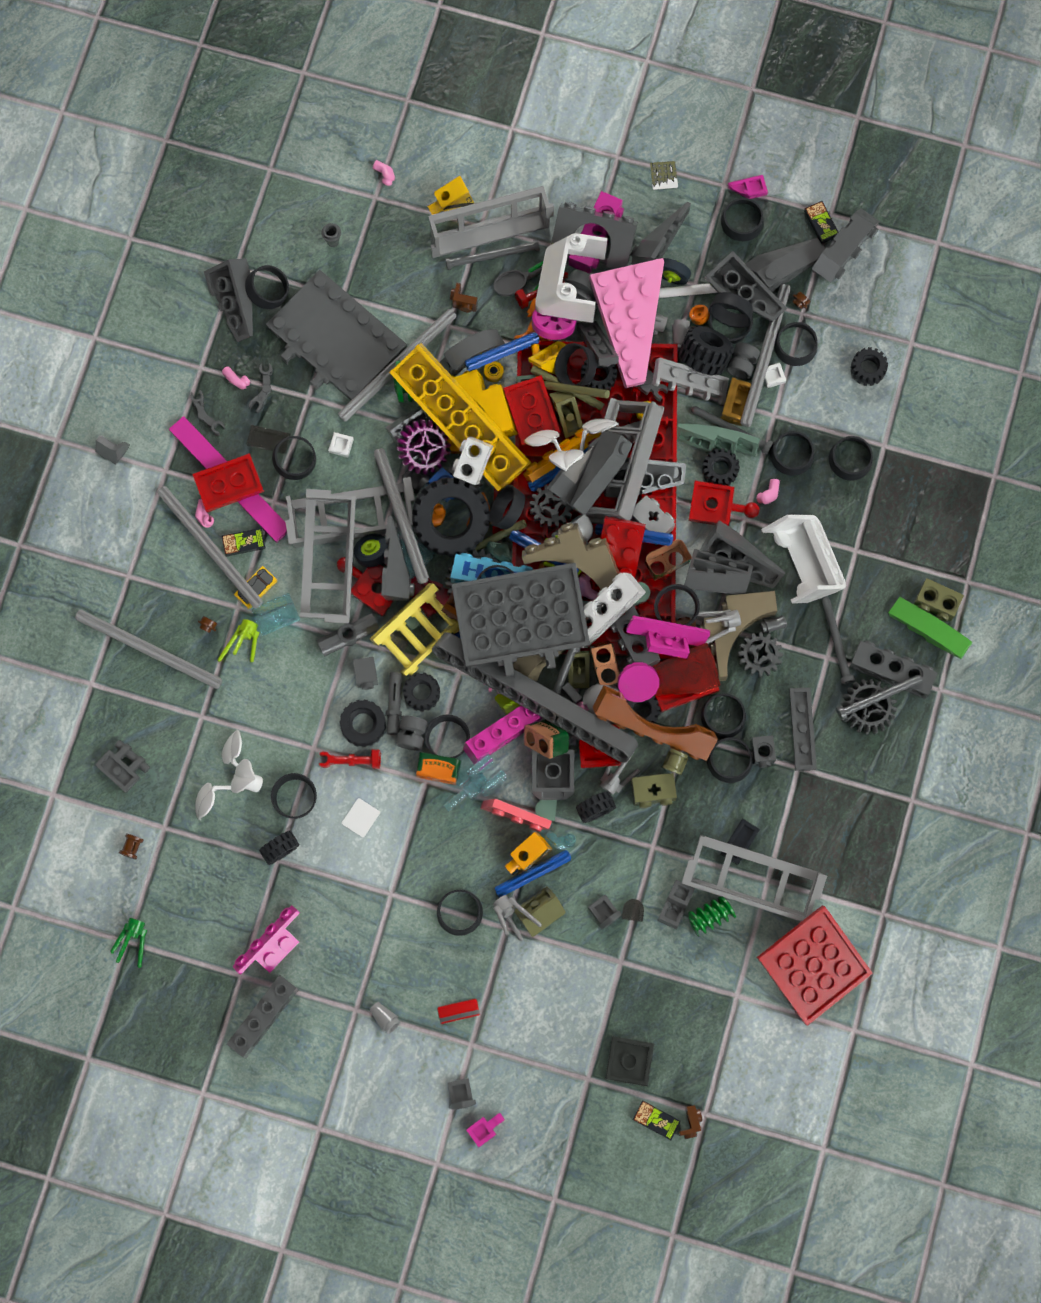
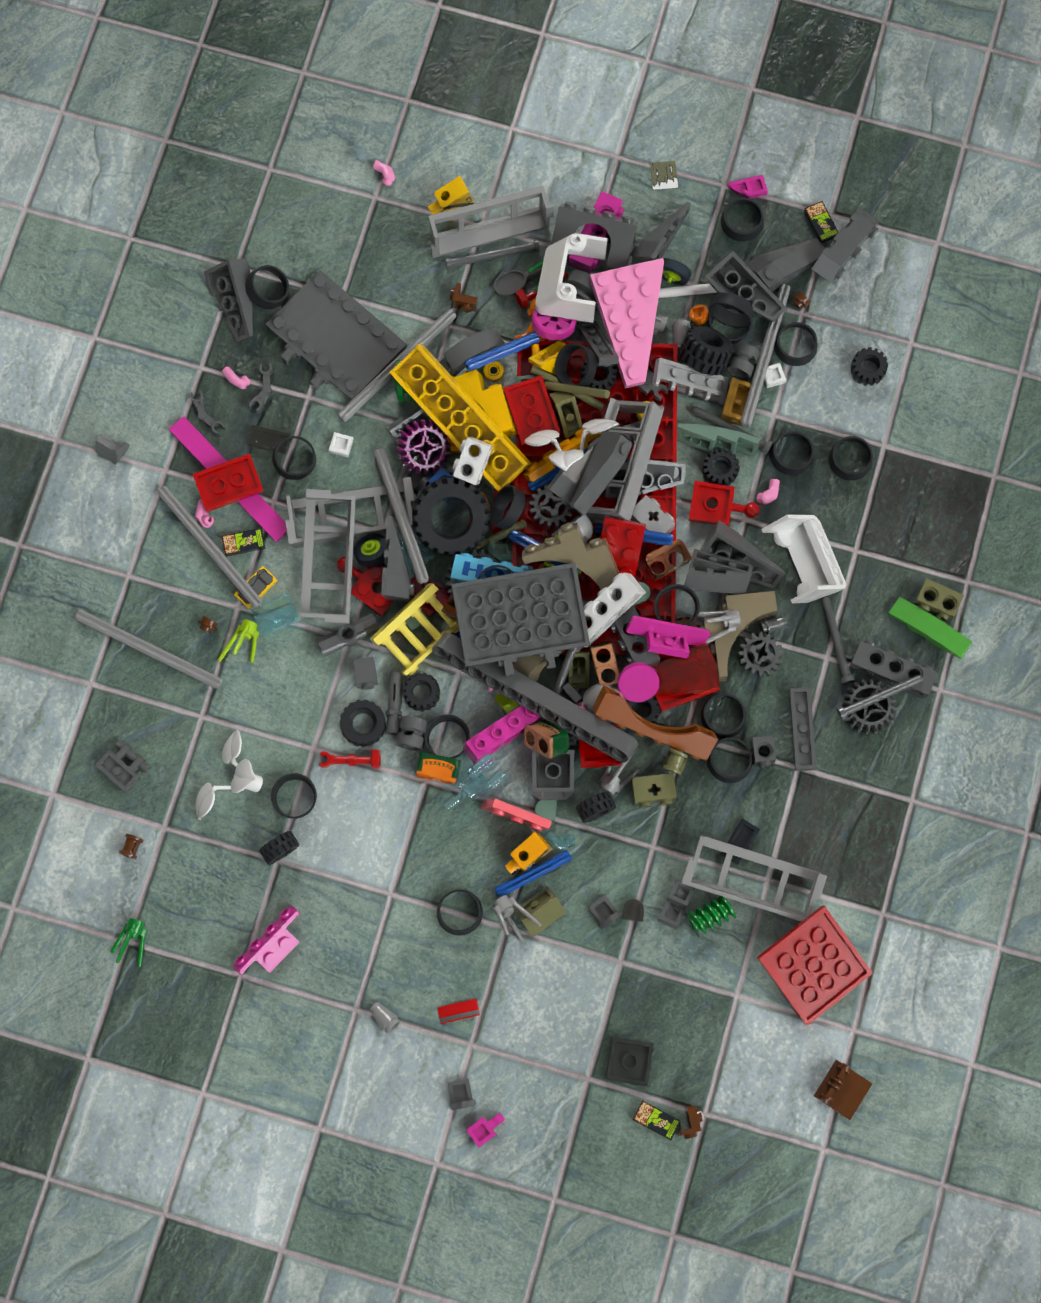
(262, 1017): dark grey brick -> none
(331, 234): dark grey cone -> none
(360, 817): white sticker -> none
(438, 515): orange arm -> none
(585, 587): bright pink arm -> none
(843, 1089): none -> reddish brown hinge

